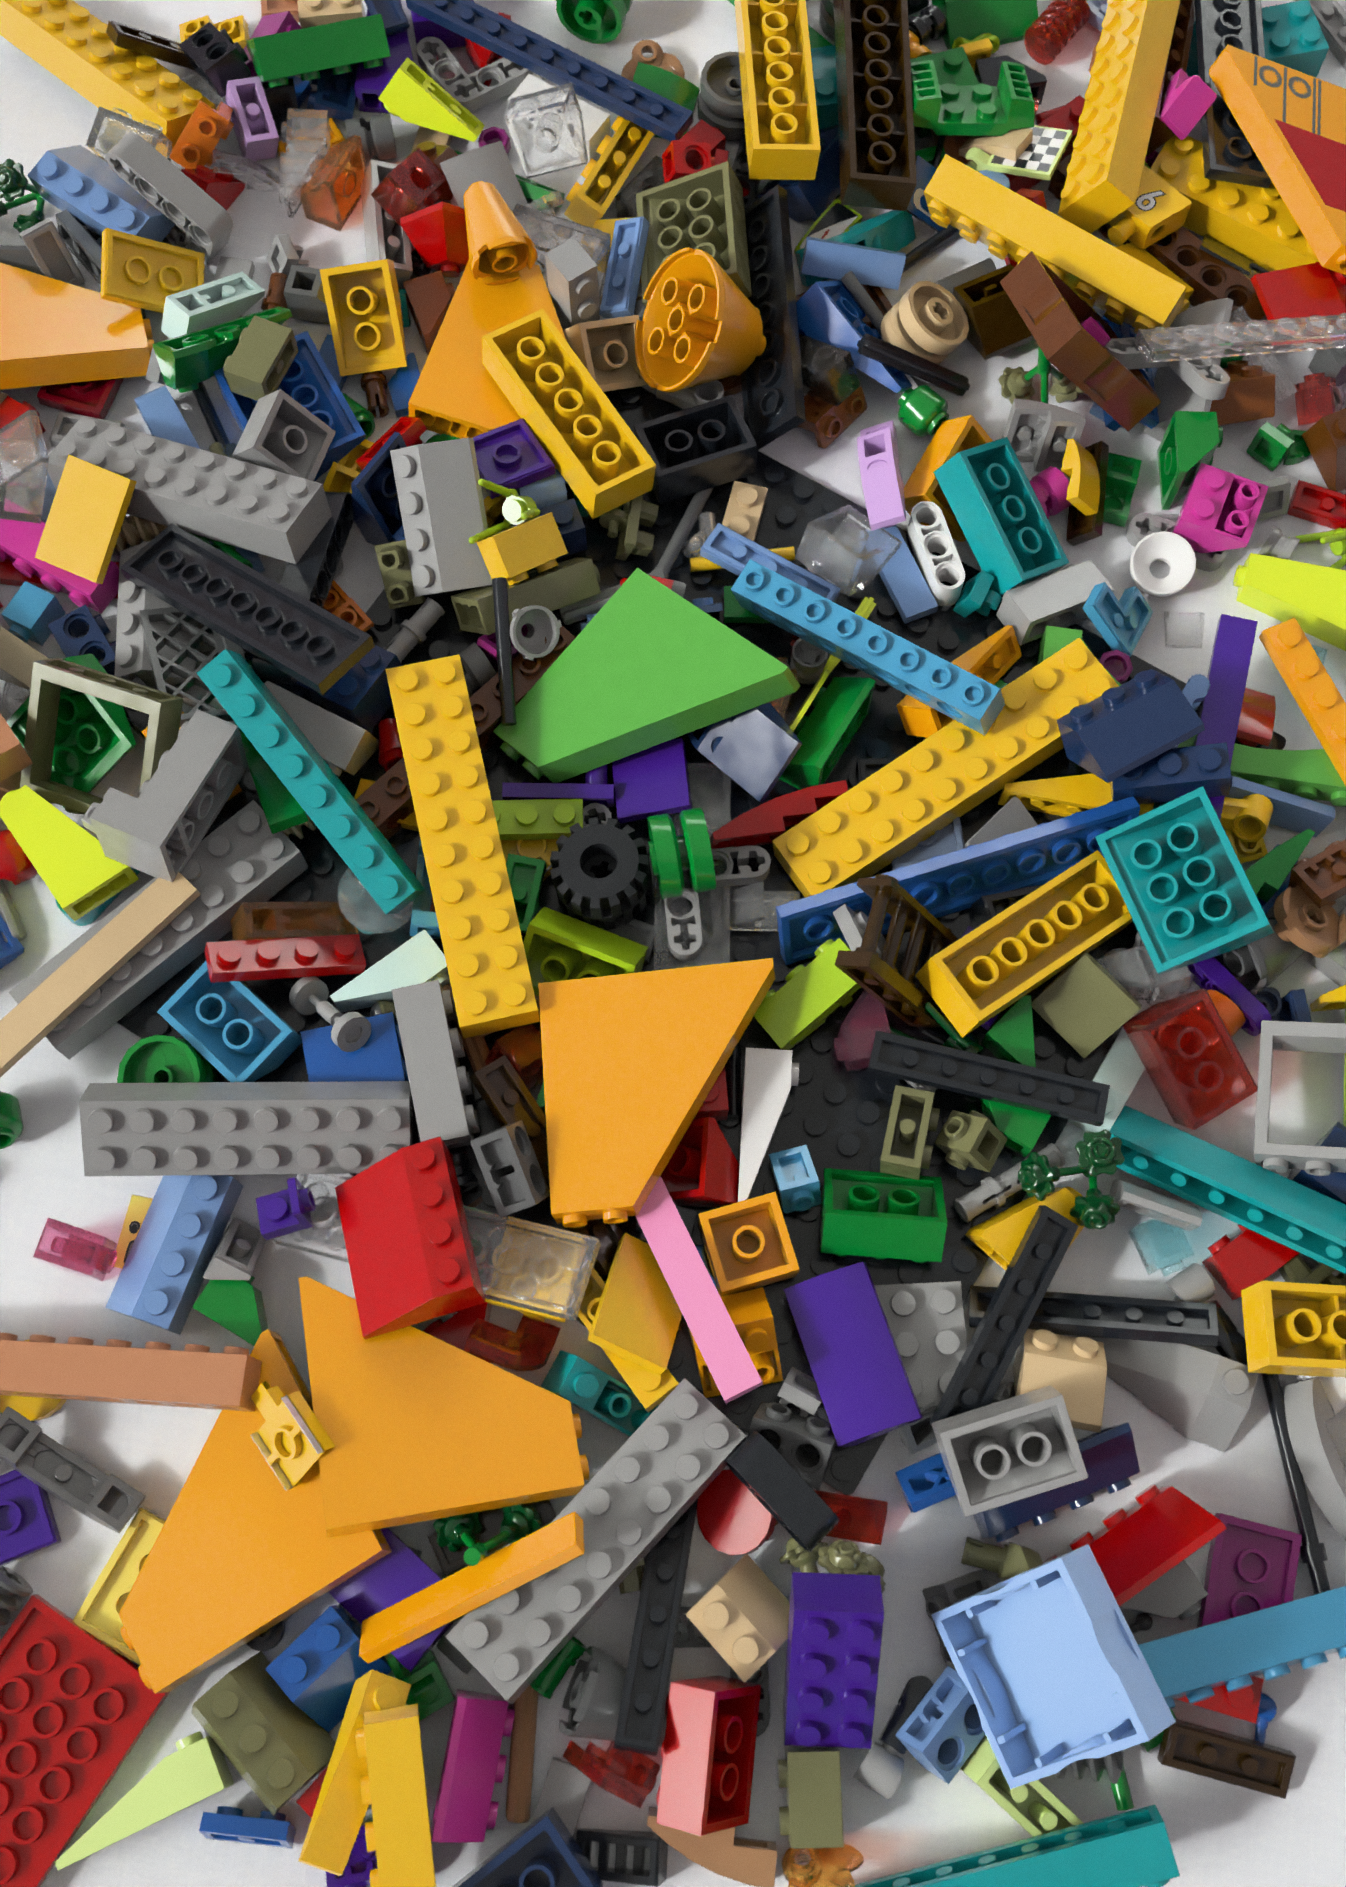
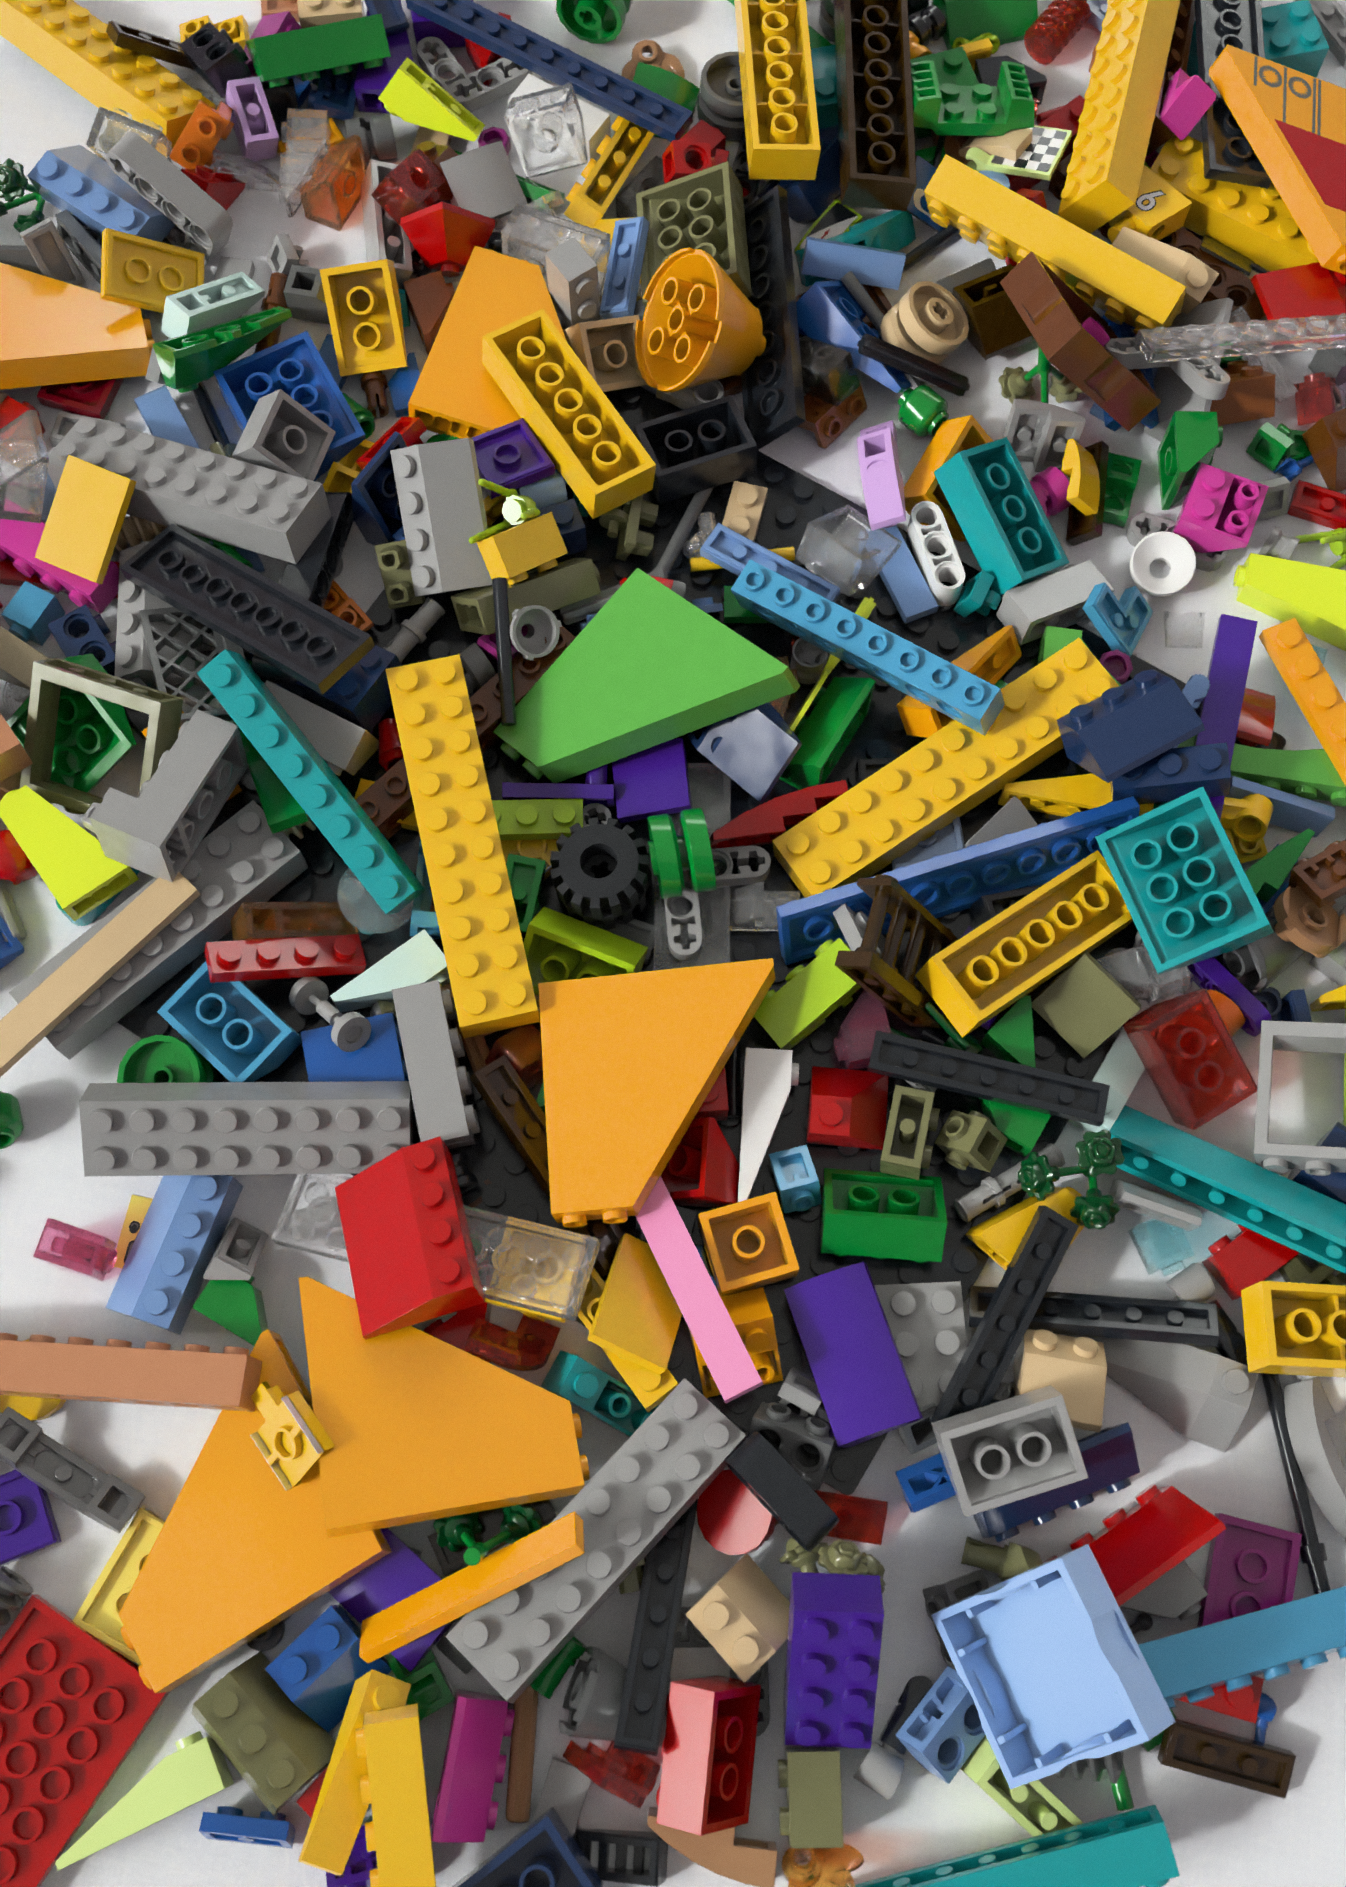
(260, 358): olive brick -> none
(286, 1210): dark purple bracket -> none
(495, 237): light orange cone -> none
(510, 1168): dark grey brick -> none
(847, 1108): none -> red slope
(1170, 261): none -> tan slope
(1291, 468): none -> blue hand

